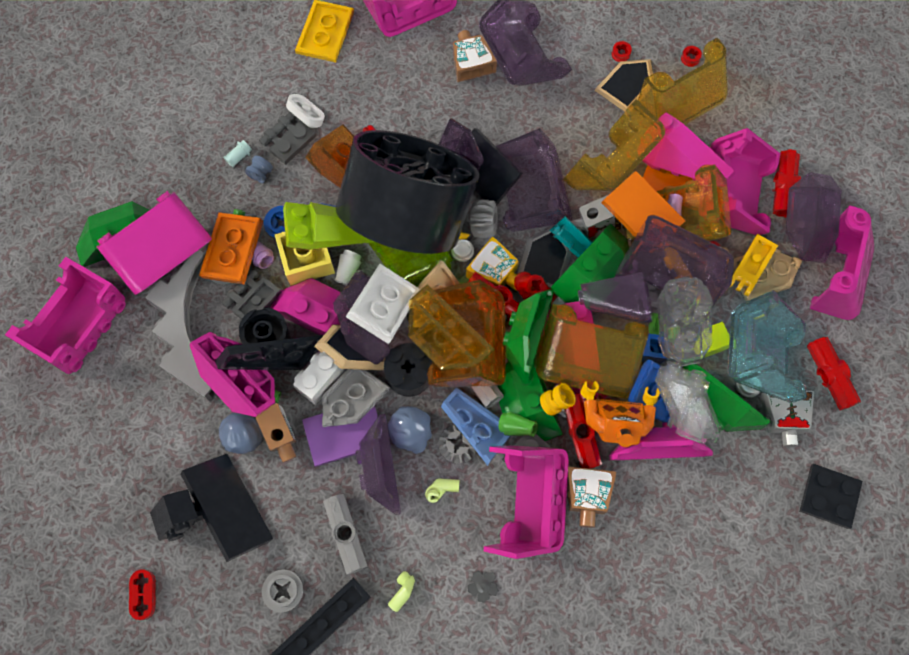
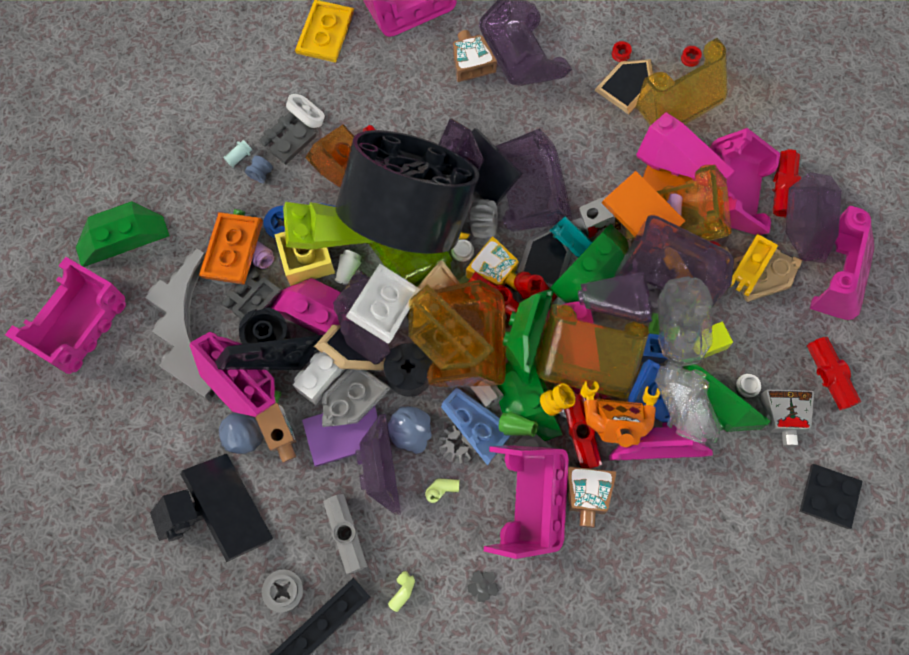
(136, 594): red beam -> none
(154, 243): dark pink windscreen -> none
(634, 137): clear yellow windscreen -> none
(760, 343): clear light blue windscreen -> none

